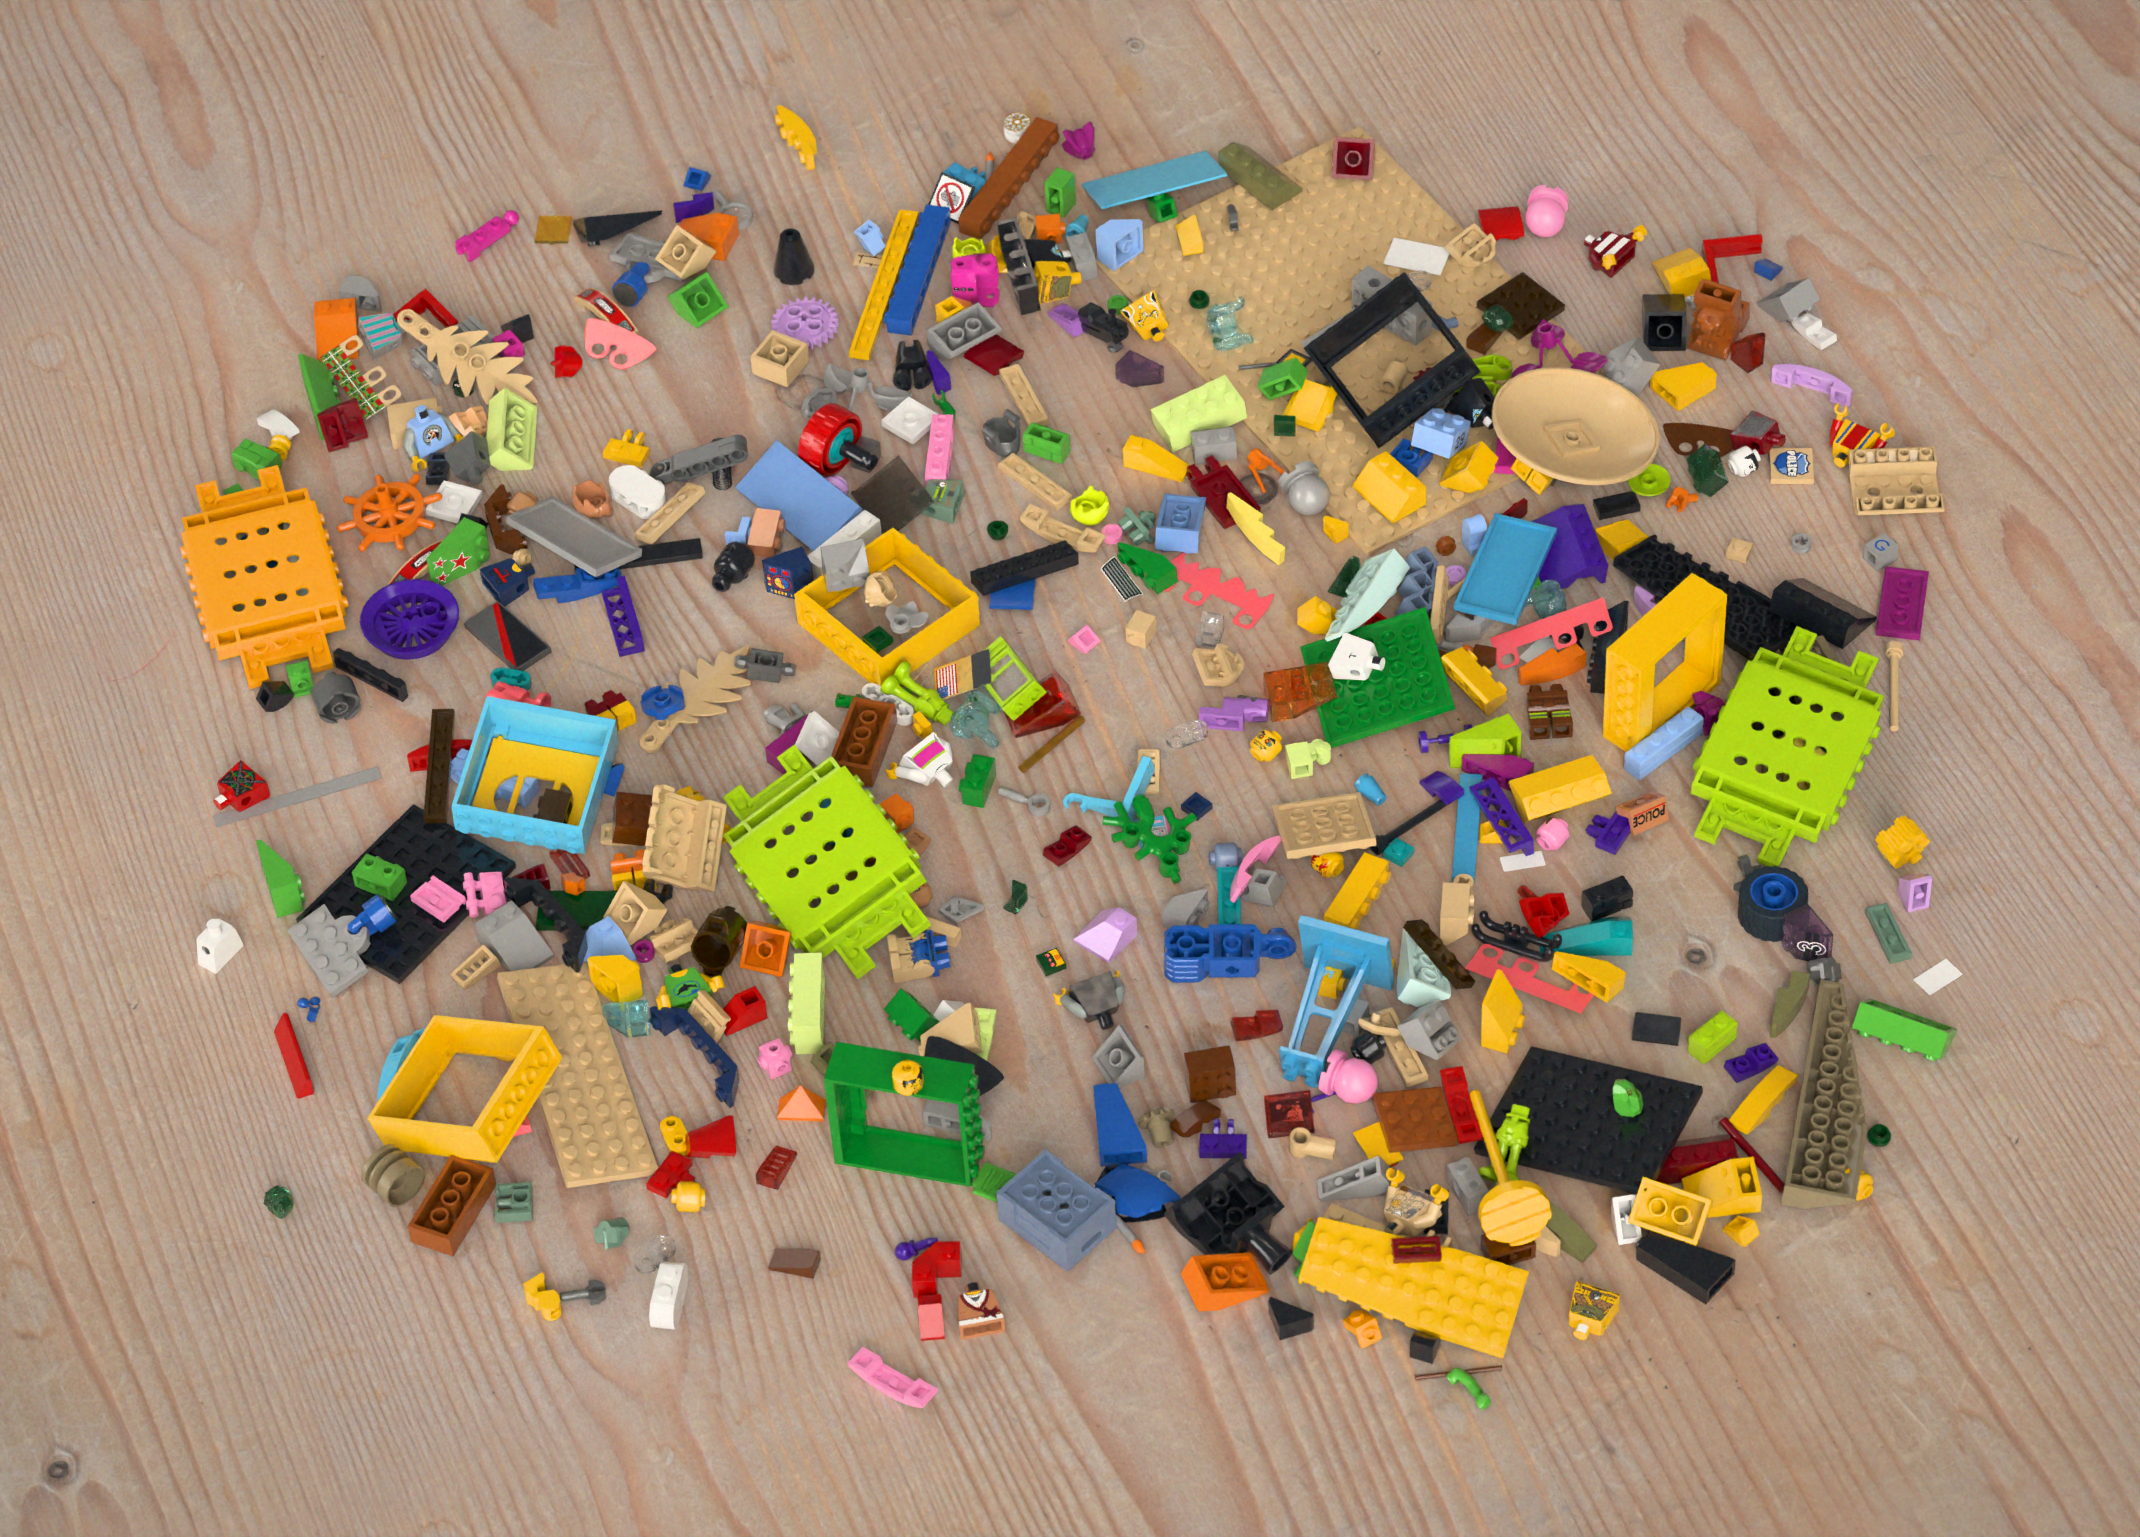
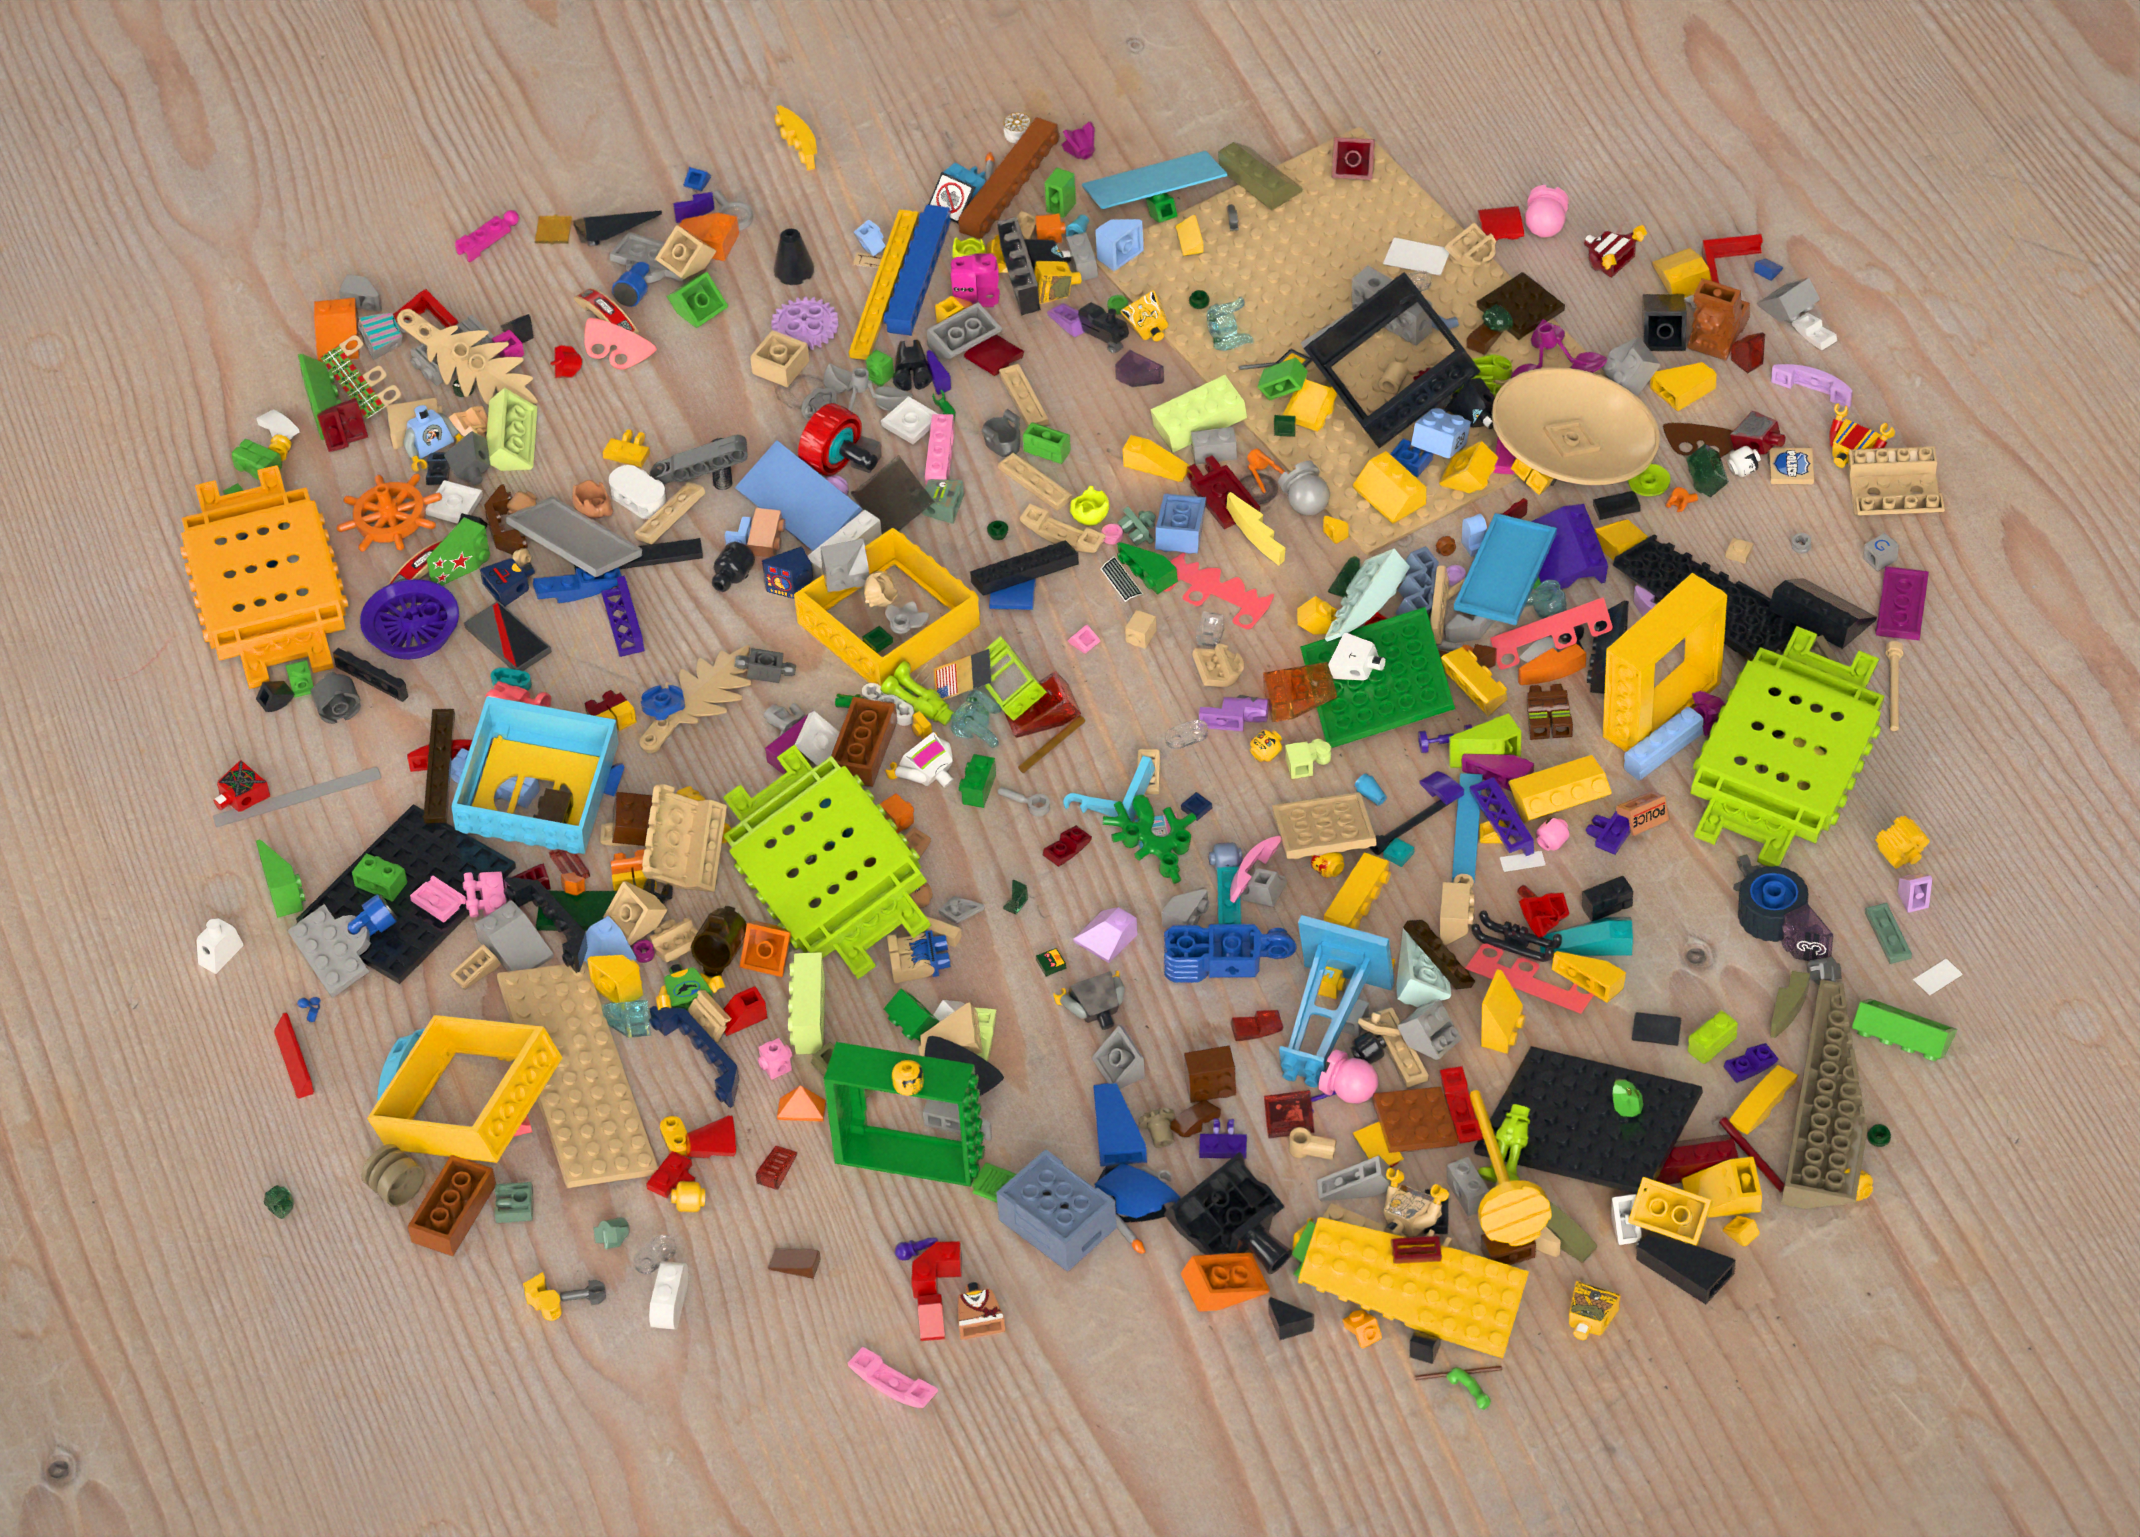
(879, 367): none -> bright green brick

